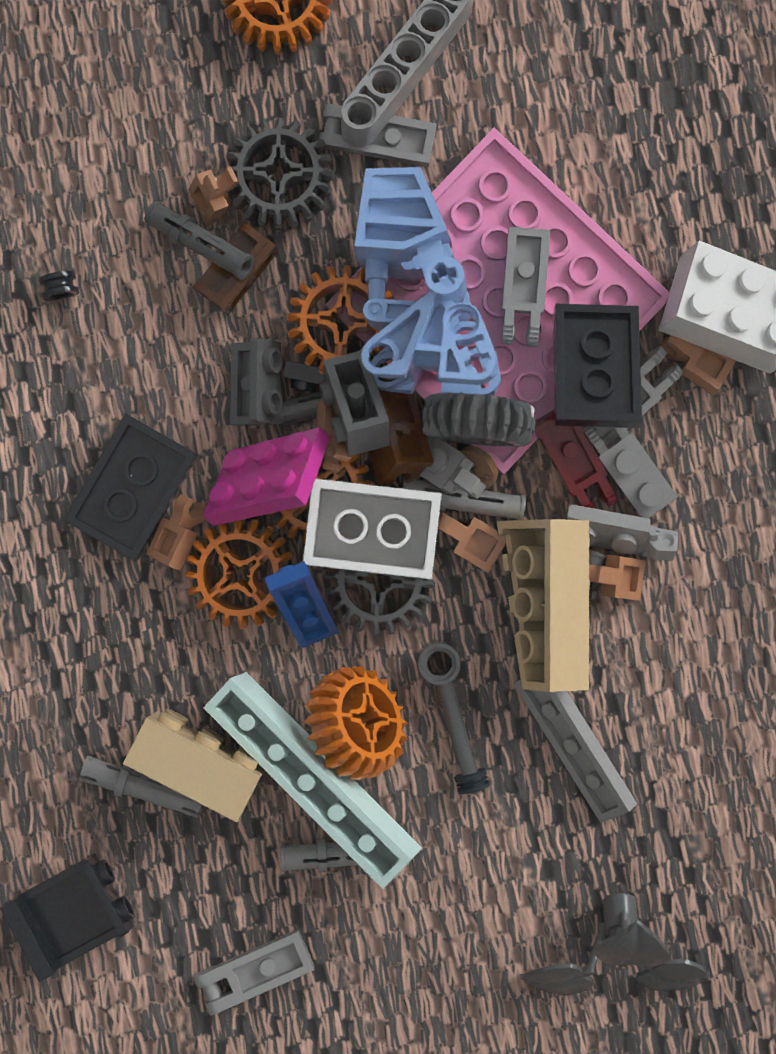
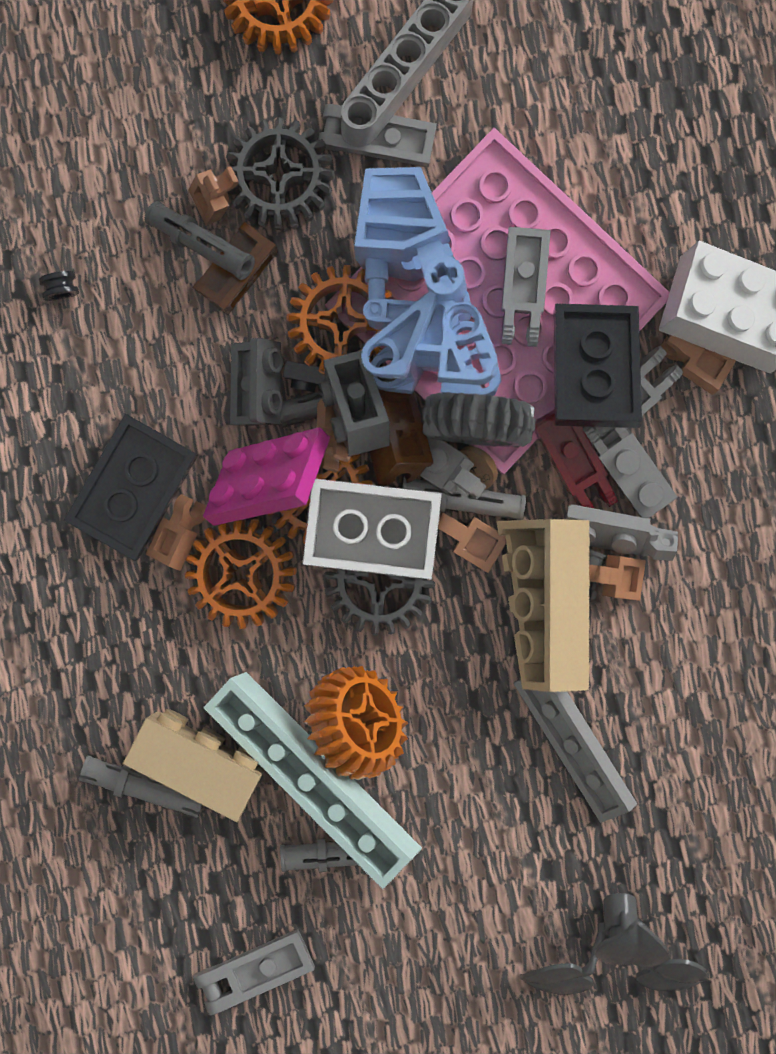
(68, 915): black panel -> none
(301, 604): blue plate -> none
(471, 778): dark grey piece -> none

